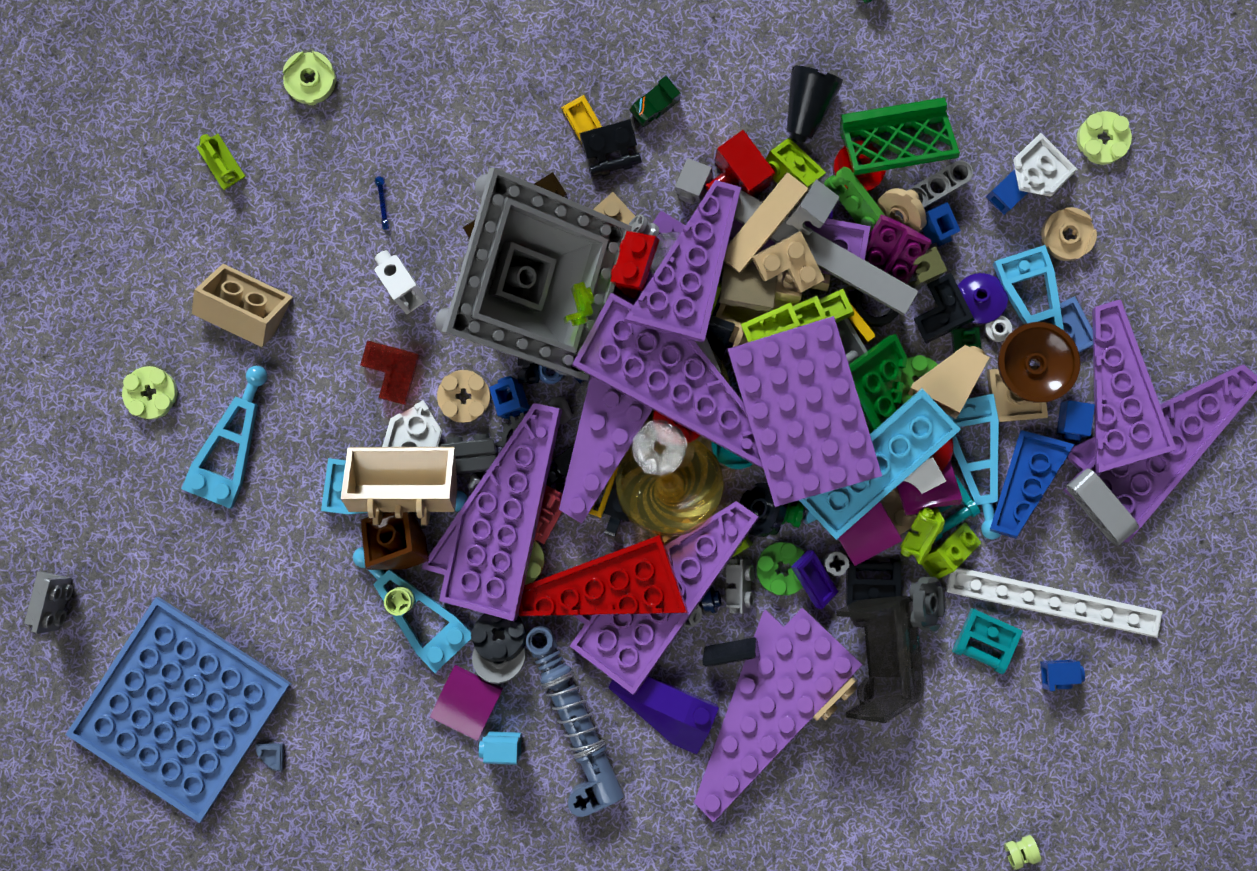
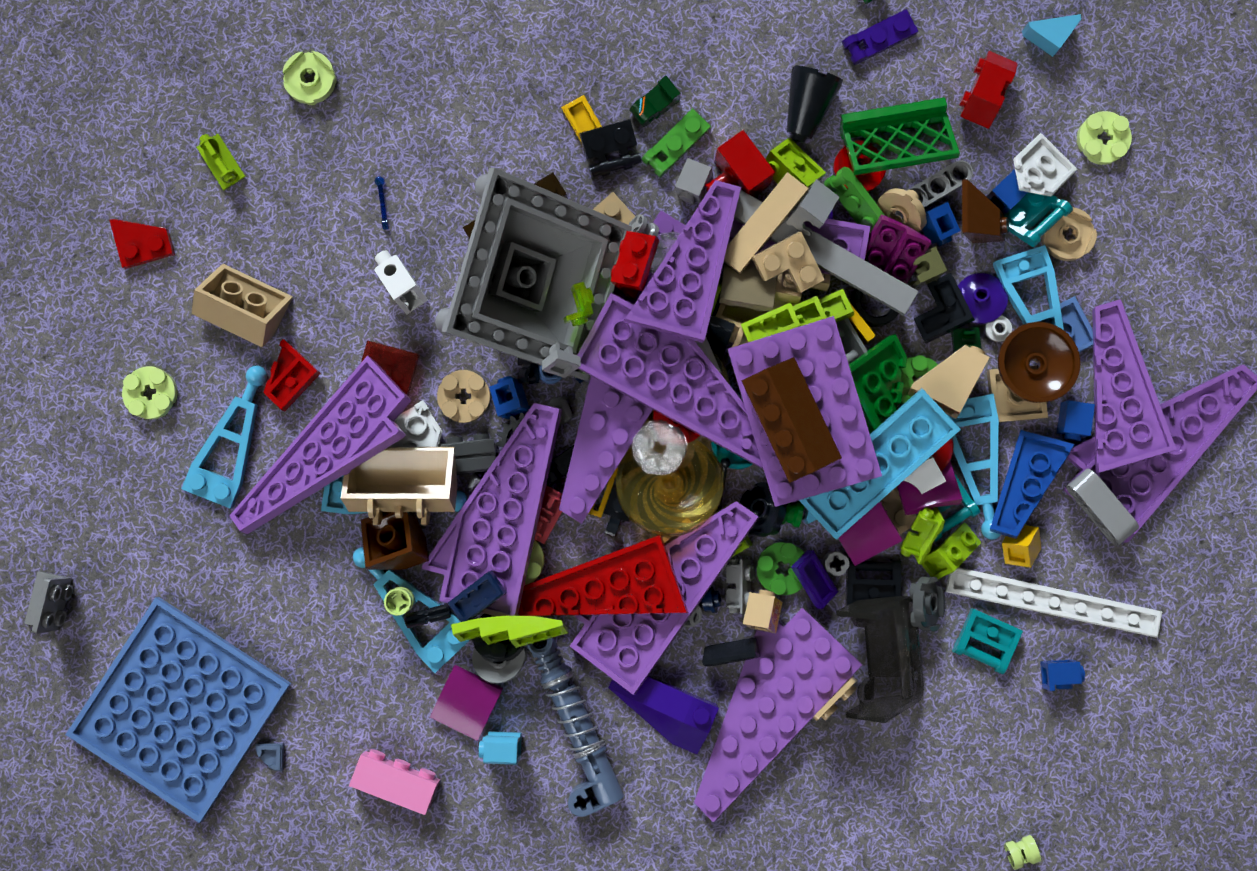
(140, 243): none -> red wing
(289, 376): none -> red wing
(338, 439): none -> medium lavender wing
(395, 781): none -> bright pink brick
(422, 617): none -> black piece
(477, 597): none -> dark blue plate
(518, 629): none -> lime slope
(561, 361): none -> light grey tile
(676, 142): none -> bright green plate
(725, 463): none -> black hinge
(763, 611): none -> tan brick
(791, 419): none -> reddish brown slope
(880, 36): none -> dark purple plate
(980, 217): none -> reddish brown slope
(988, 91): none -> red brick
(1024, 549): none -> yellow panel
(1030, 211): none -> teal plate
(1051, 33): none -> medium azure slope

